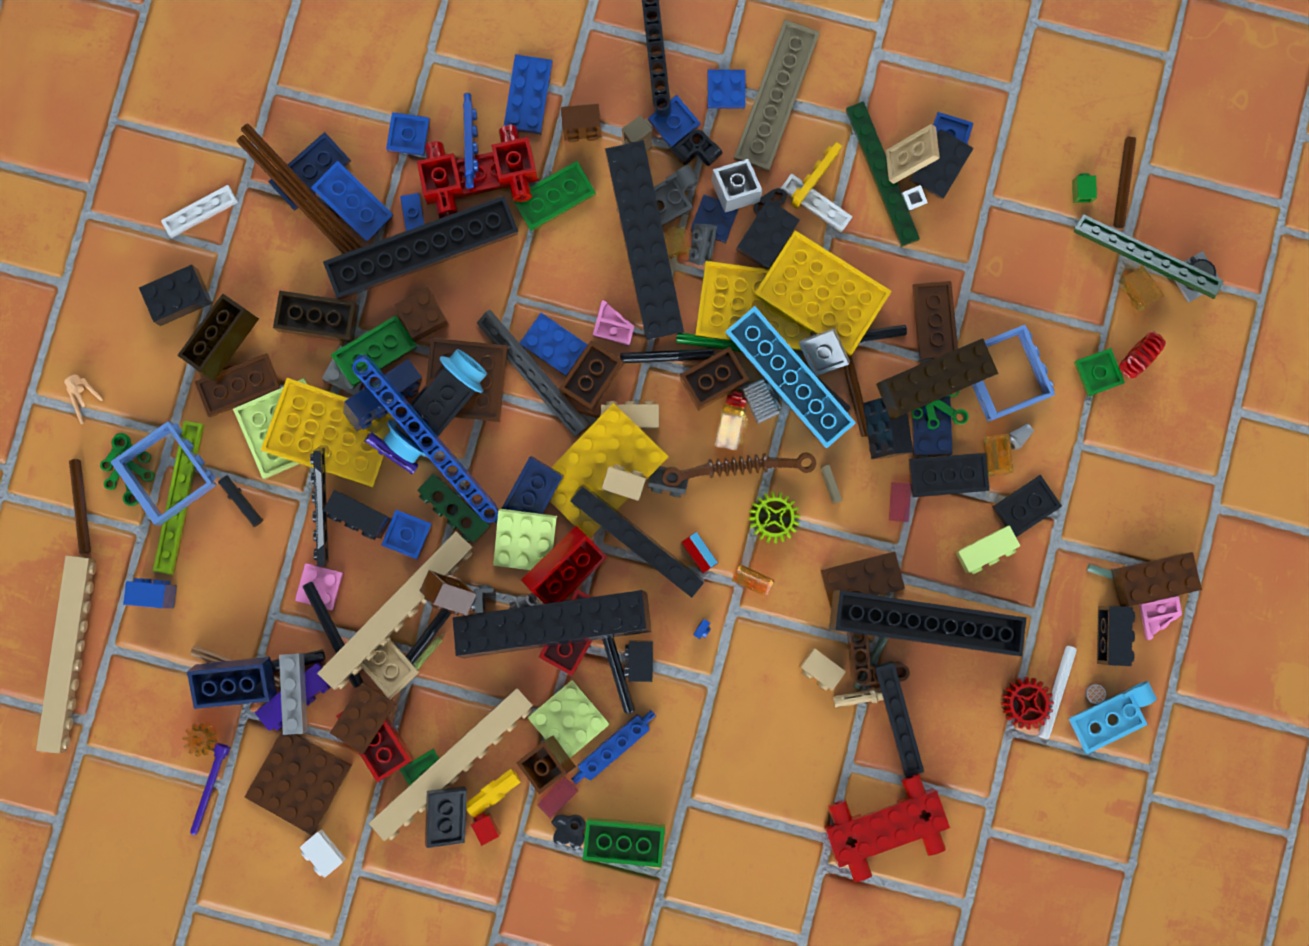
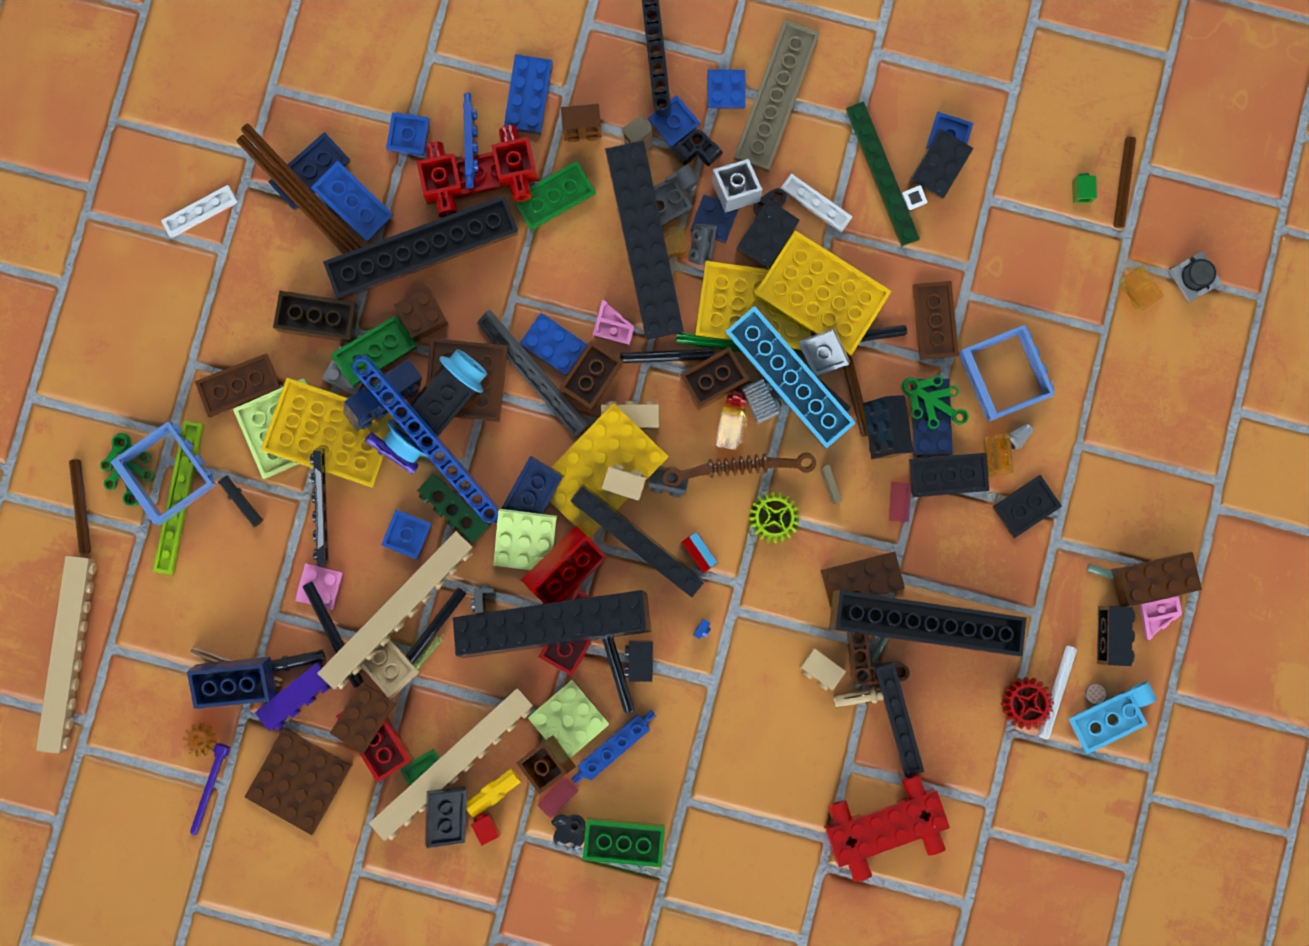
(75, 387): light nougat plant -> none
(147, 594): blue brick -> none
(175, 295): black brick -> none
(218, 337): dark brown brick -> none
(293, 693): light grey brick -> none
(322, 853): white brick -> none
(357, 515): black brick -> none
(412, 211): blue plate -> none
(447, 593): brick -> none
(523, 601): light grey axle -> none
(753, 580): clear orange plate -> none
(811, 180): yellow plate -> none
(912, 153): tan plate -> none
(937, 378): dark brown brick -> none
(988, 550): yellowish green brick -> none
(1099, 372): green plate -> none
(1142, 354): red gear -> none
(1148, 256): plate -> none

